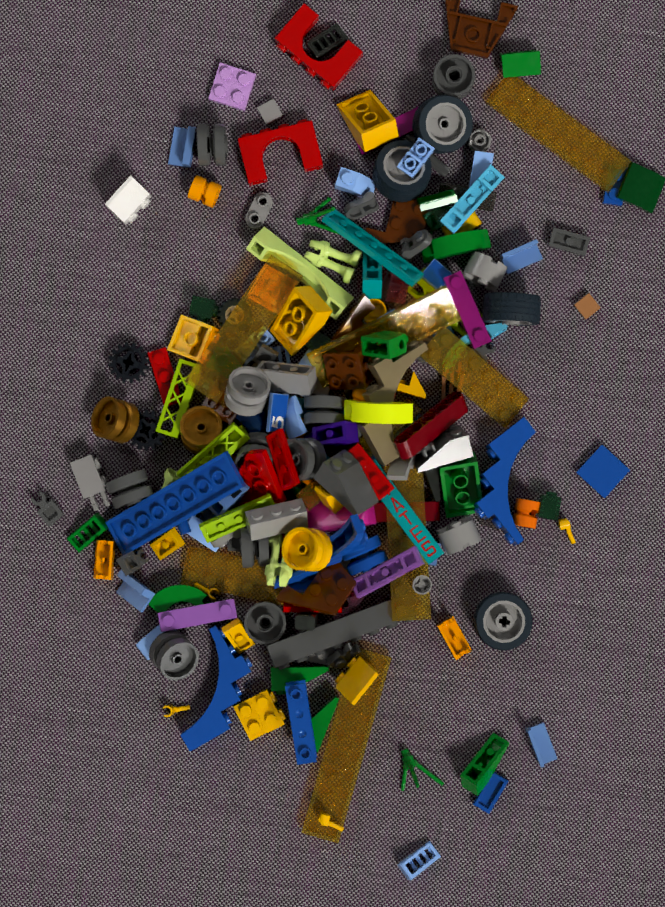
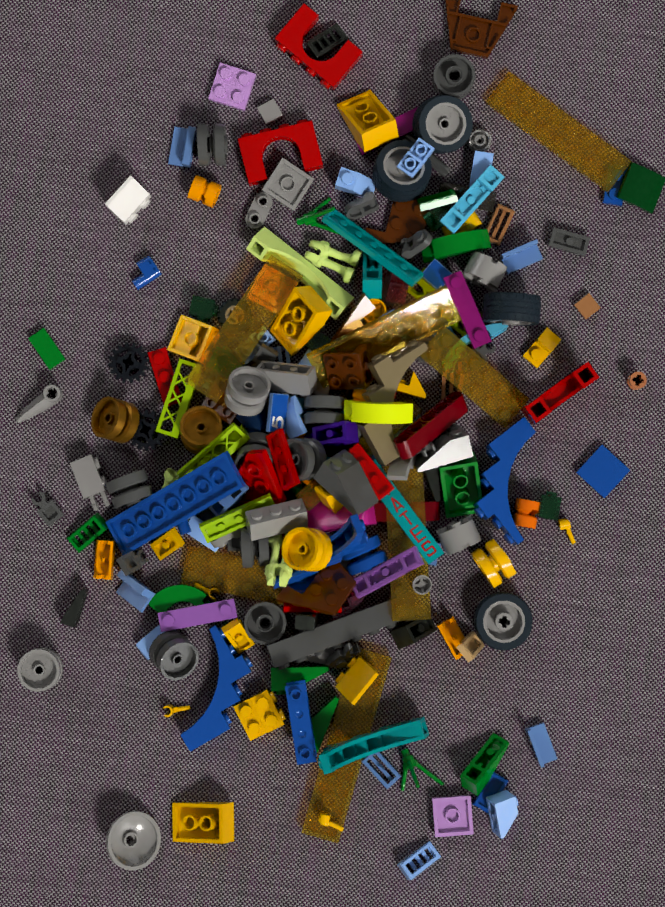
(29, 665): none -> light grey wheel
(40, 403): none -> light grey piece
(47, 348): none -> green tile
(74, 612): none -> pearl dark grey slope
(143, 843): none -> light grey dish
(149, 272): none -> blue piece
(203, 822): none -> yellow slope
(287, 184): none -> light grey plate
(363, 745): none -> teal arch
(376, 774): none -> medium blue tile
(393, 344): green torso -> none
(412, 632): none -> pearl dark grey slope
(452, 815): none -> lavender plate
(470, 646): none -> tan tile
(493, 563): none -> yellow wheel
(502, 811): none -> light blue slope
(505, 209): none -> medium nougat tile
(520, 63): green panel -> none
(541, 348): none -> yellow slope
(559, 393): none -> red arch
(641, 376): none -> nougat bush

